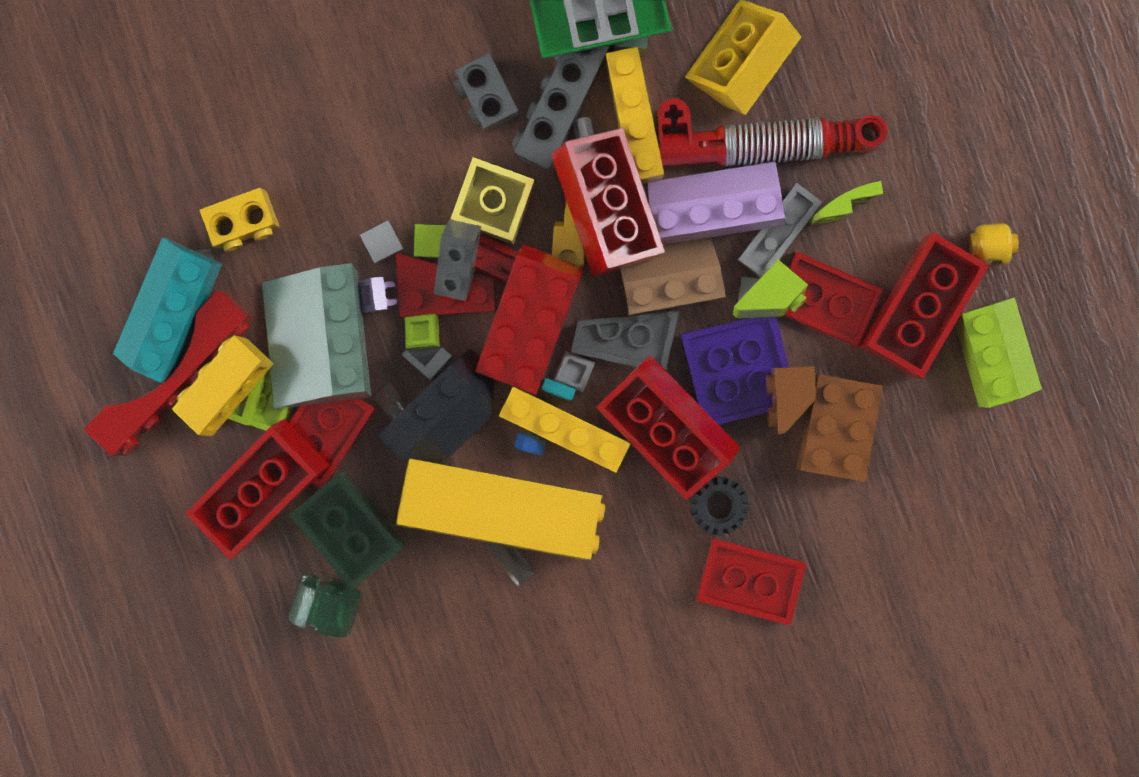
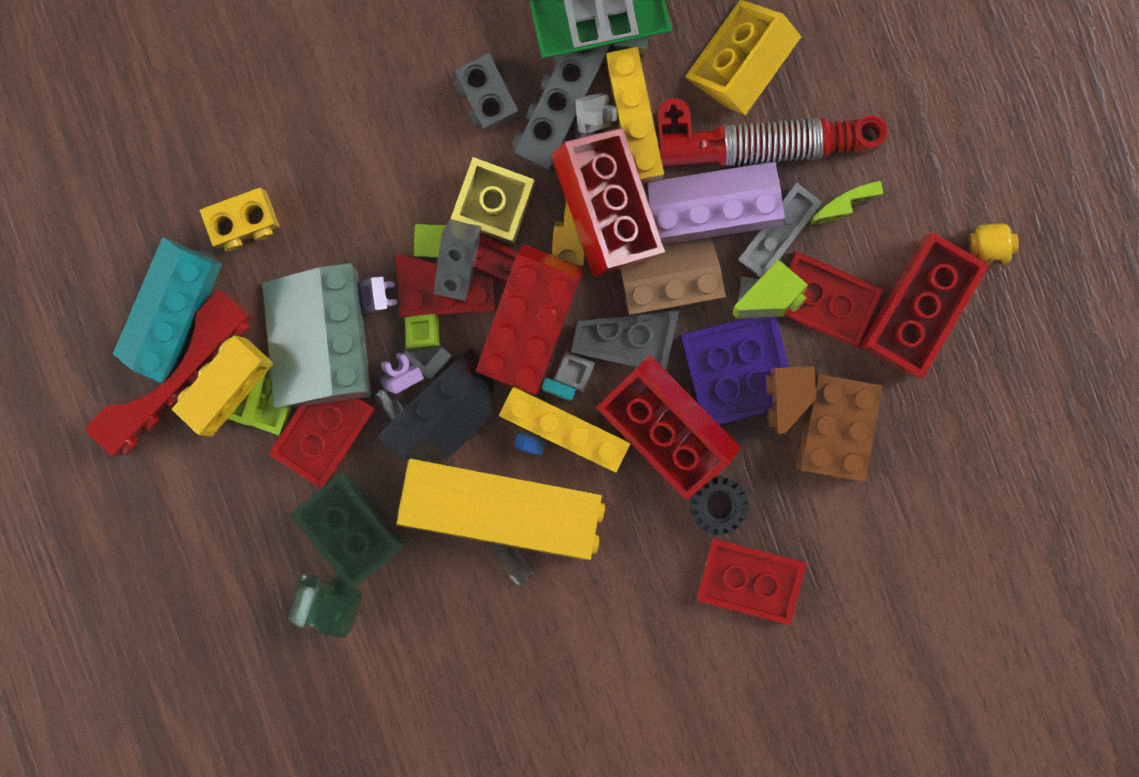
(256, 489): red brick -> none
(381, 242): light grey tile -> none
(400, 378): none -> lavender tile
(594, 112): none -> light grey tile
(997, 353): lime slope -> none

